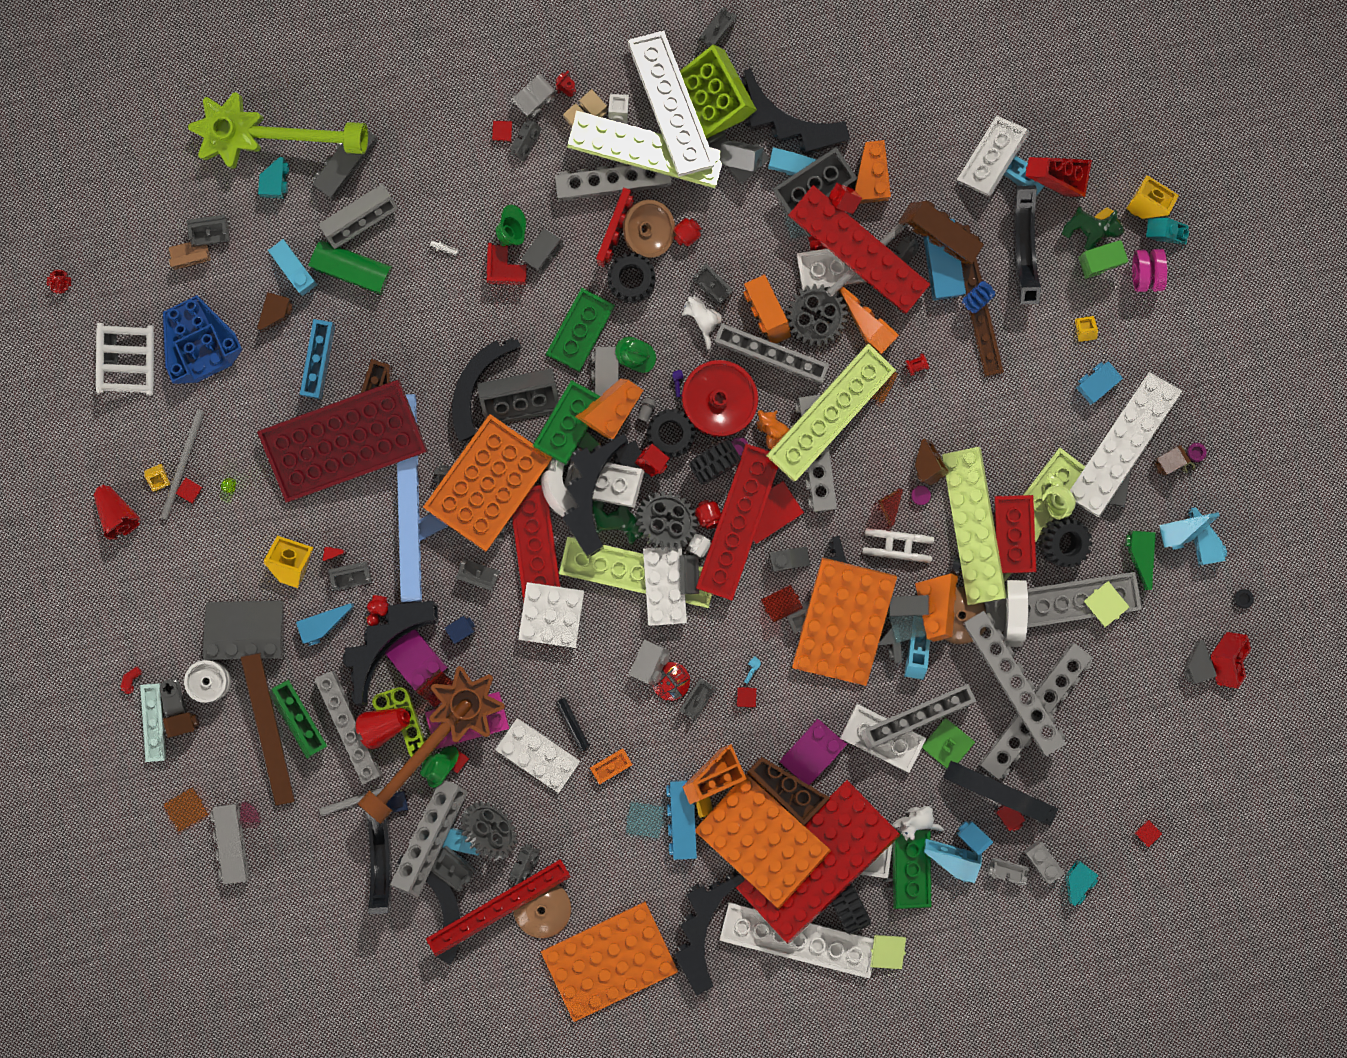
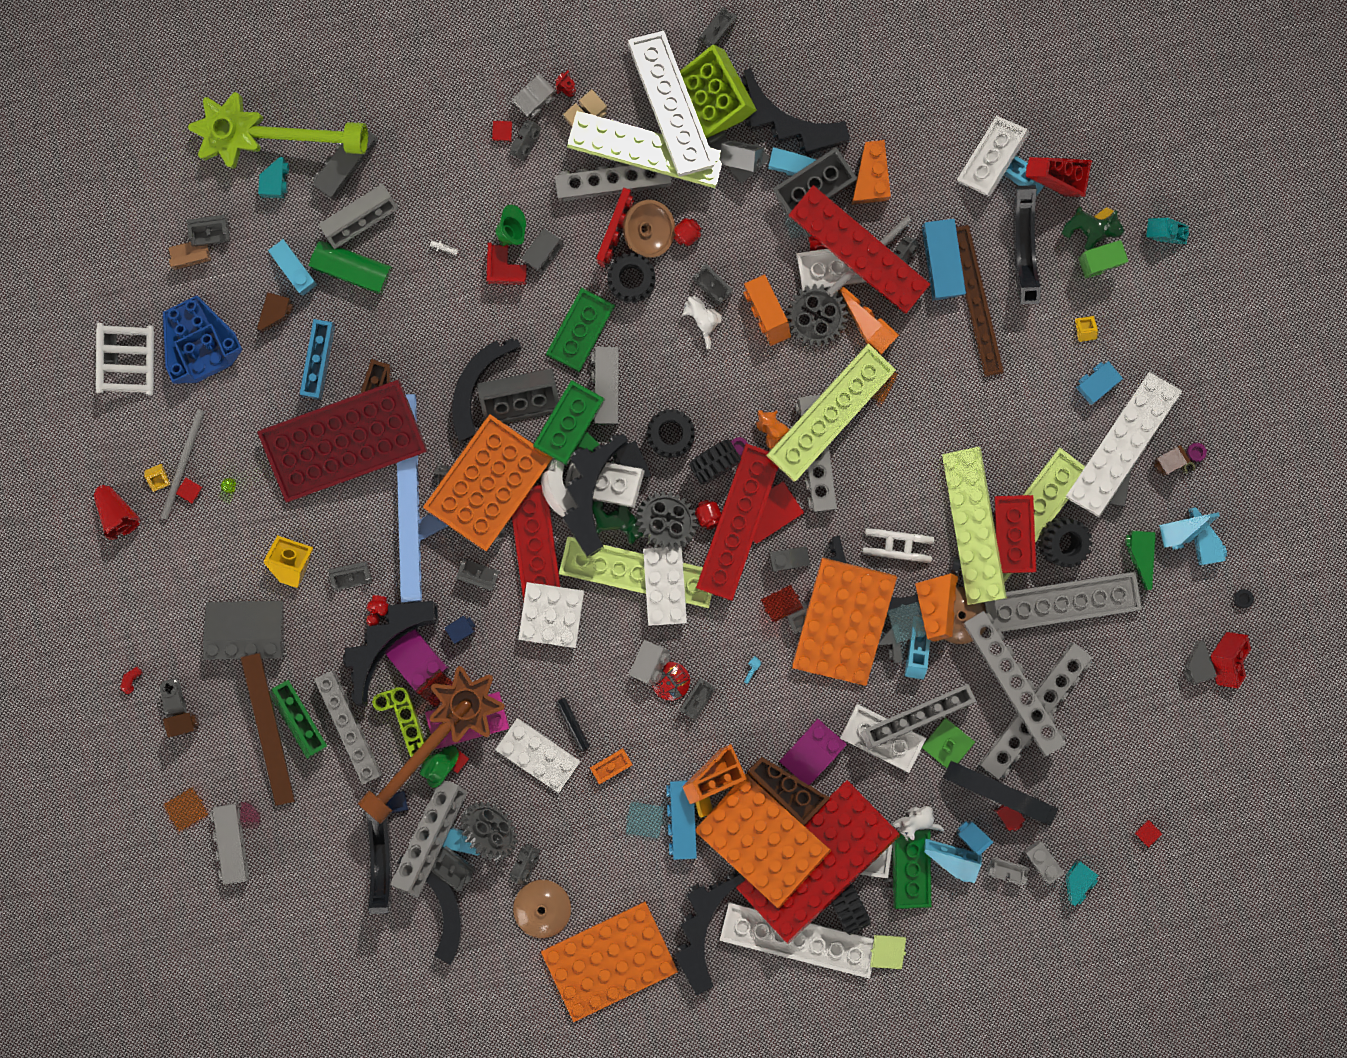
(58, 281): red gear -> none
(153, 722): light aqua plate -> none
(196, 684): white wheel -> none
(319, 625): dark azure slope -> none
(331, 553): red slope -> none
(346, 803): light grey bar -> none
(381, 725): red cone -> none
(498, 907): red plate -> none
(612, 408): orange wedge -> none
(618, 108): white bracket -> none
(635, 354): green piece -> none
(646, 409): light grey pin -> none
(652, 460): red brick -> none
(677, 376): dark purple hand -> none
(689, 574): dark grey tile -> none
(699, 545): white bracket -> none
(719, 398): red dish -> none
(746, 697): red slope -> none
(771, 354): light grey brick -> none
(845, 198): red brick -> none
(889, 506): clear red slope -> none
(909, 606): dark grey tile -> none
(916, 364): red bush -> none
(920, 495): magenta tile -> none
(929, 463): reddish brown slope -> none
(942, 231): reddish brown wedge -> none
(978, 297): blue gear -> none
(1016, 613): white arch -> none
(1059, 498): yellowish green hair -> none
(1106, 604): yellowish green piece -> none
(1149, 270): dark pink wheel -> none
(1152, 200): yellow slope -> none

